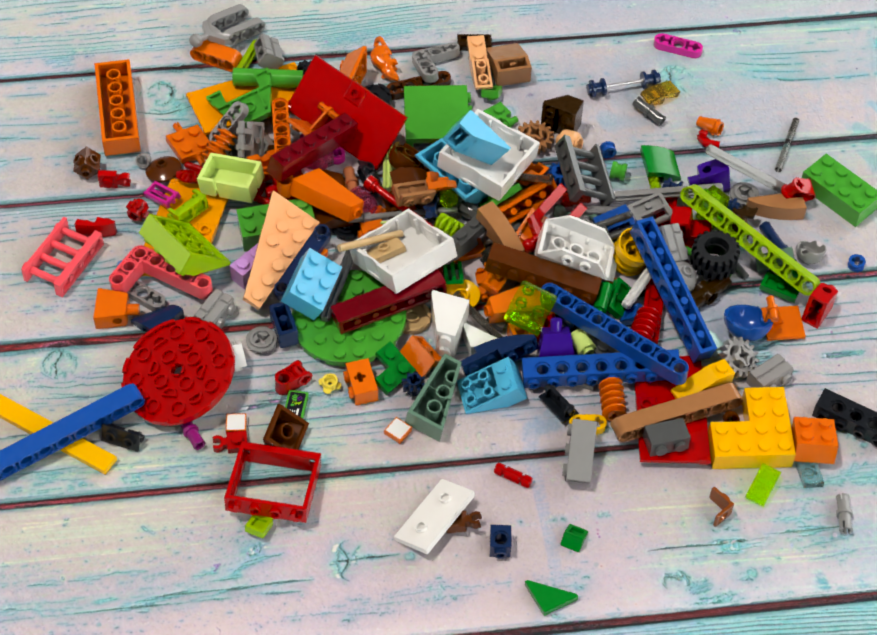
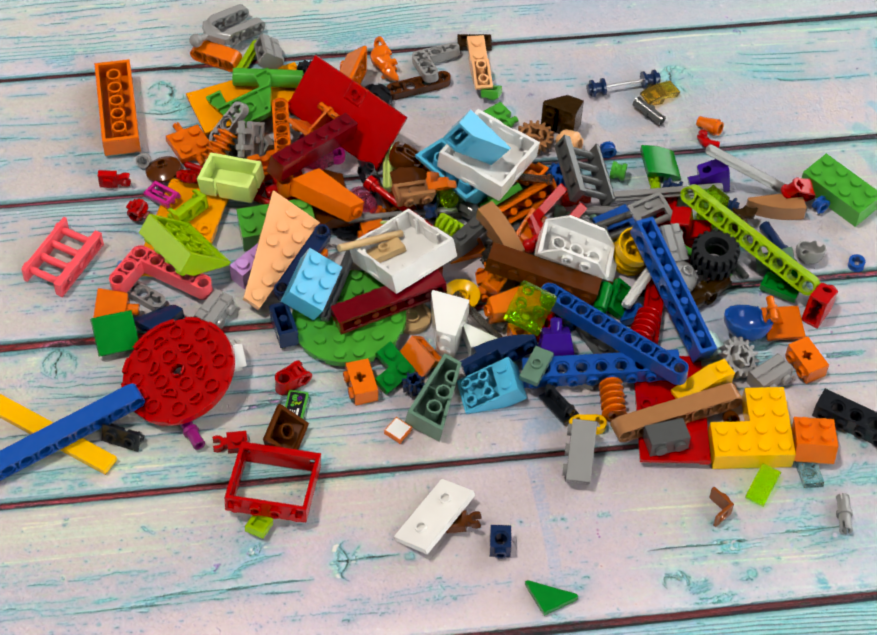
(87, 163): reddish brown brick -> none
(103, 225): red slope -> none
(114, 333): none -> green slope
(236, 422): white tile -> none
(265, 334): light grey gear -> none
(329, 378): light yellow plate -> none
(350, 178): nougat pin -> none
(433, 111): bright green panel -> none
(452, 266): green tile -> none
(509, 64): medium nougat slope -> none
(513, 475): red axle -> none
(536, 366): none -> sand green plate
(574, 538): green slope -> none
(582, 343): yellowish green brick -> none
(689, 52): dark pink beam -> none
(743, 188): light grey gear -> none
(785, 149): clear smoke bar -> none
(806, 360): none -> orange brick
(821, 204): none -> blue bush

